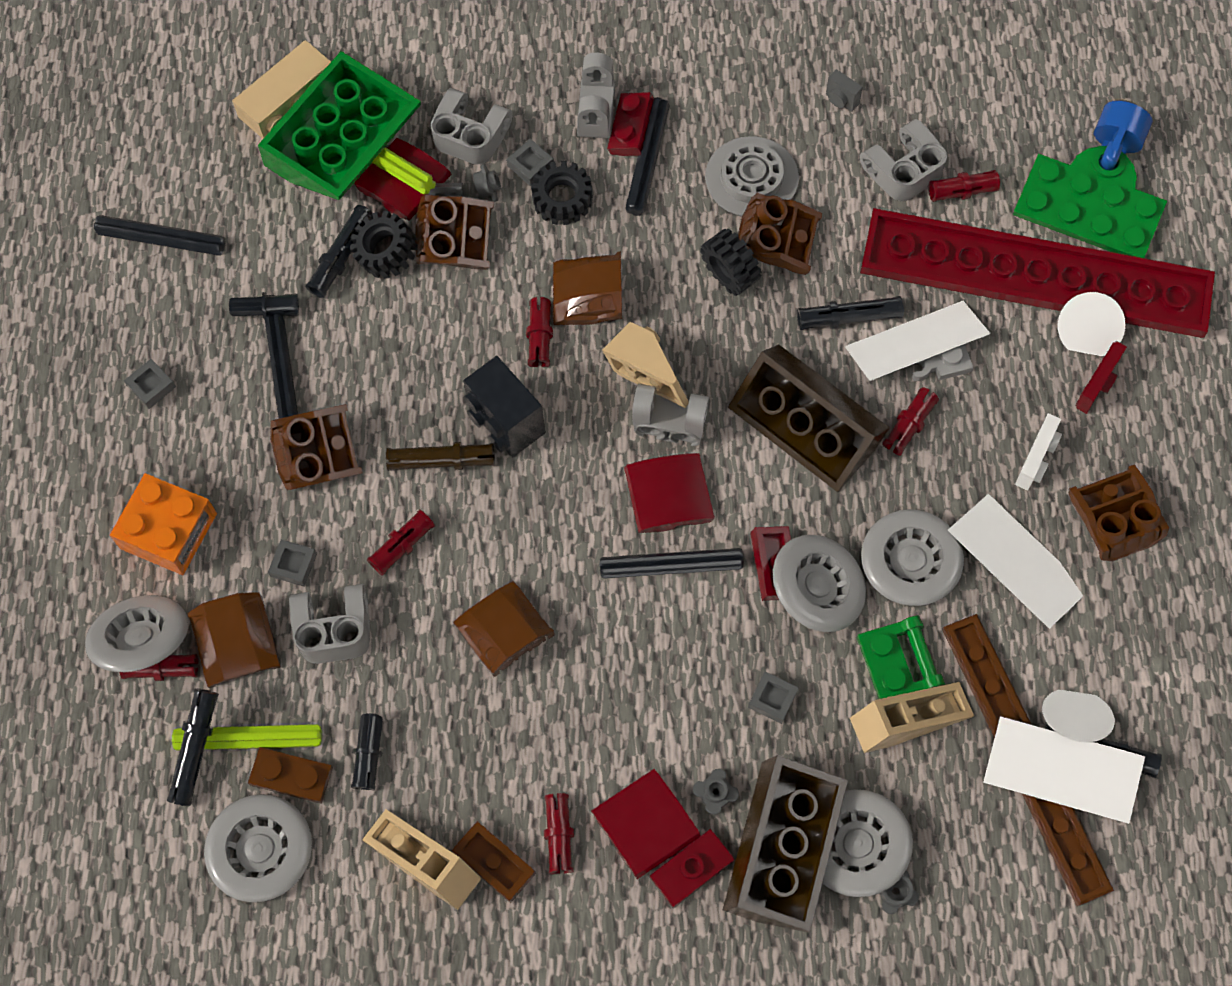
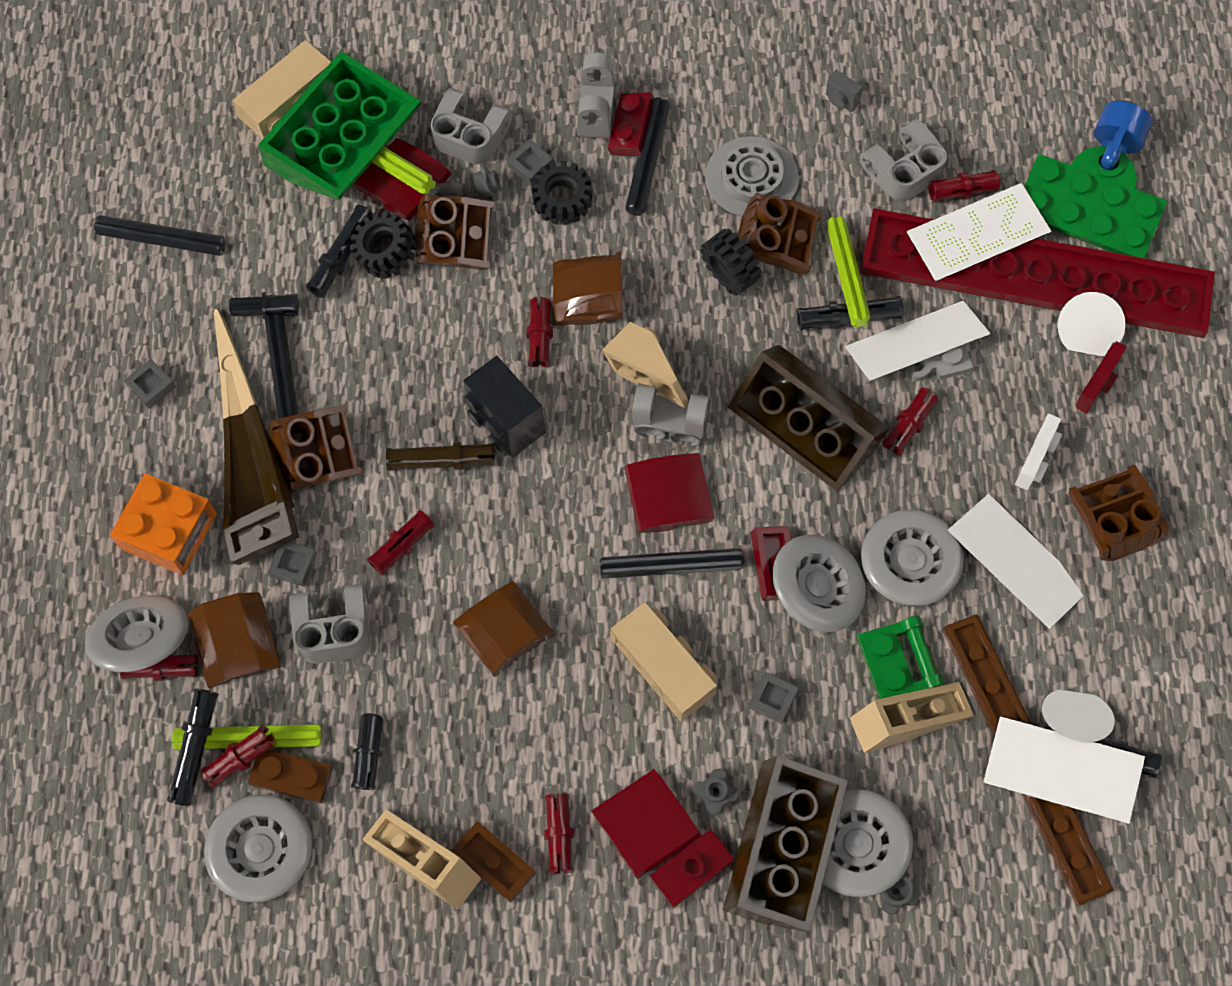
(238, 756): none -> dark red pin
(255, 492): none -> dark brown plate
(664, 660): none -> tan brick
(848, 272): none -> lime axle
(978, 231): none -> white sticker

